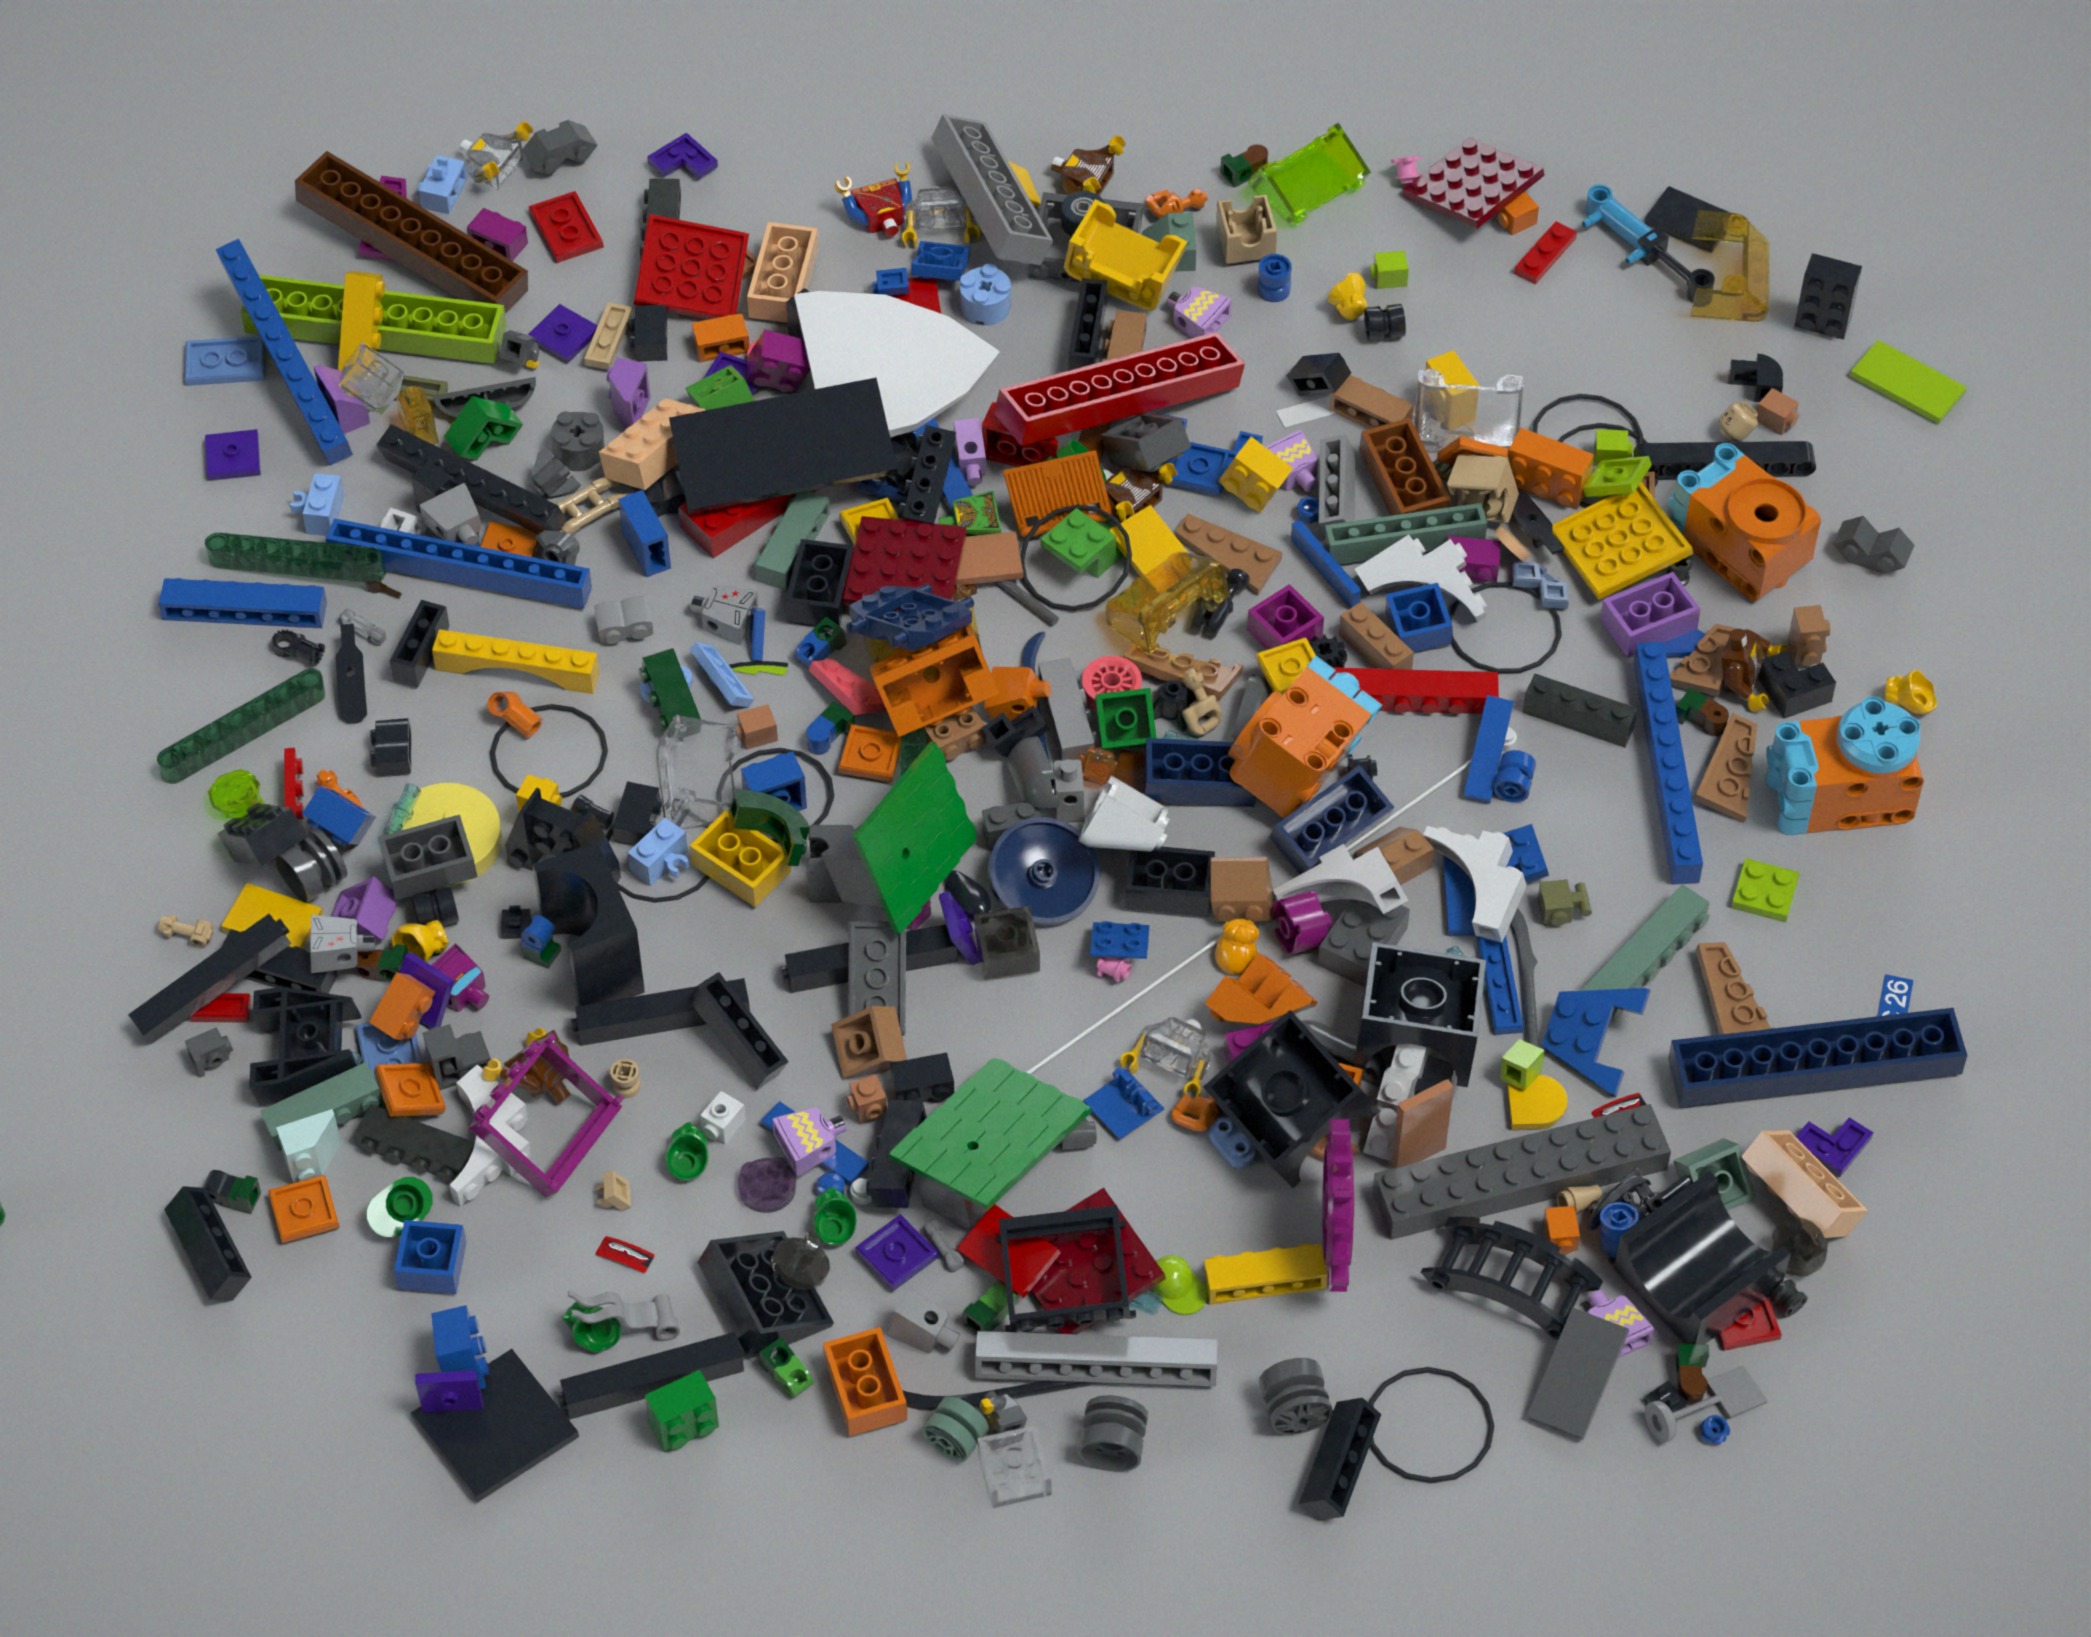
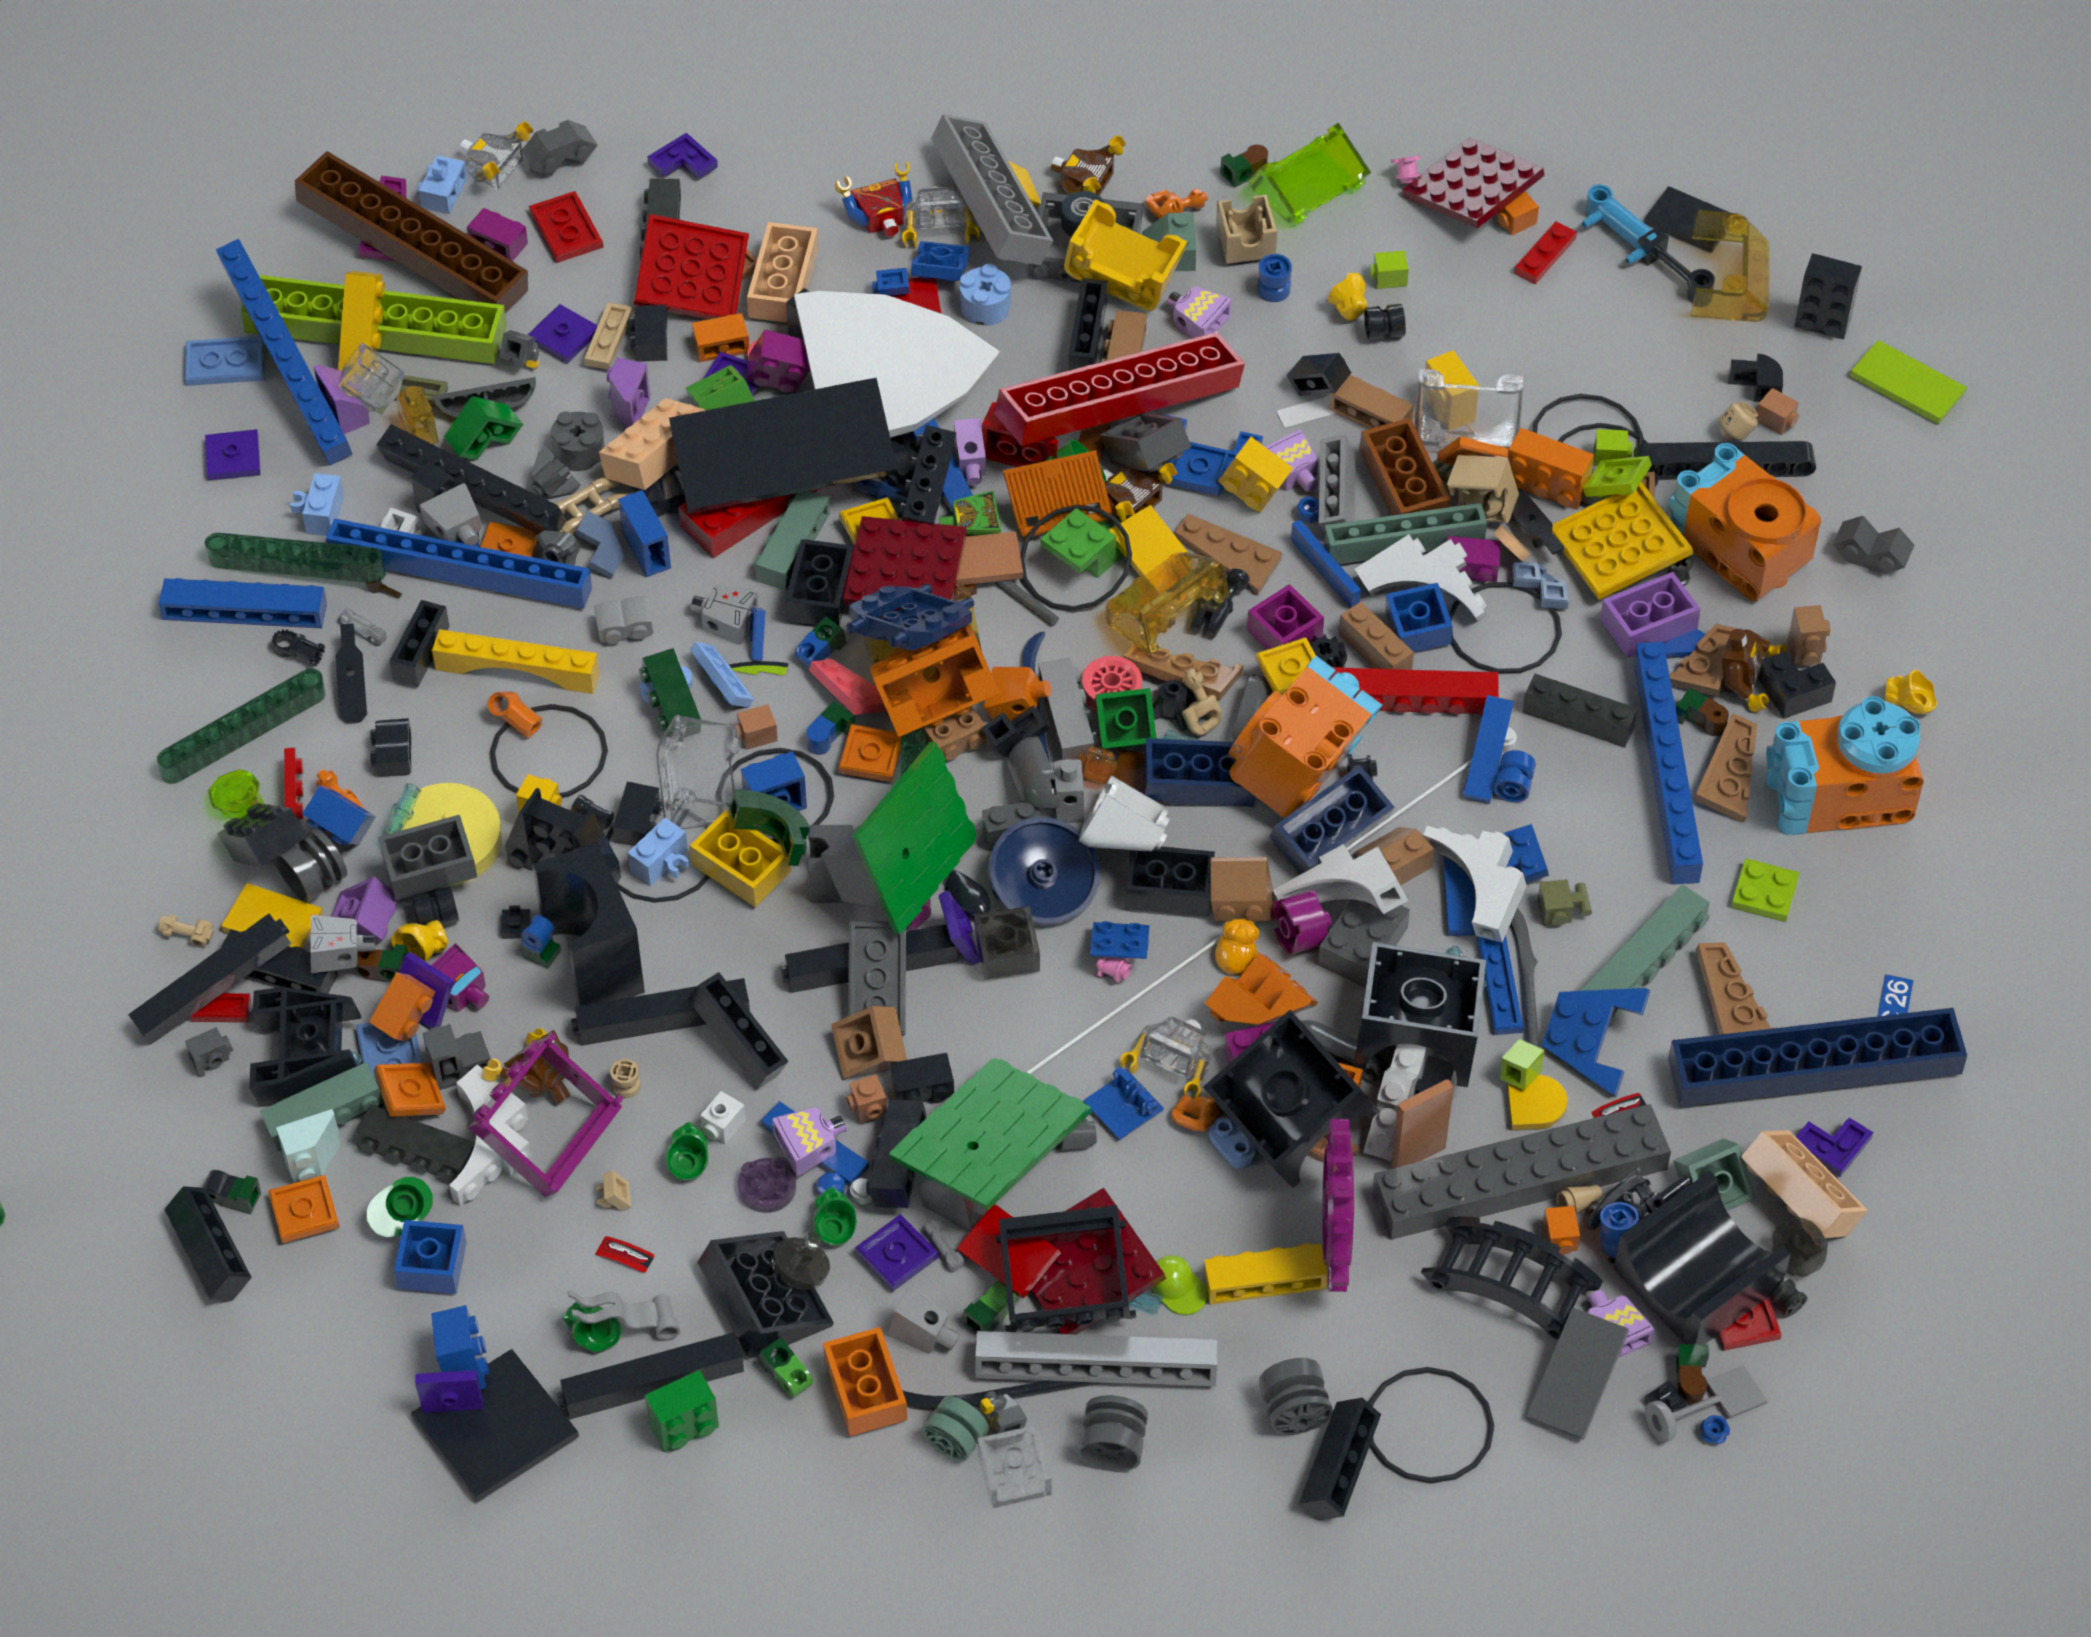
(601, 533): none -> sand blue tile

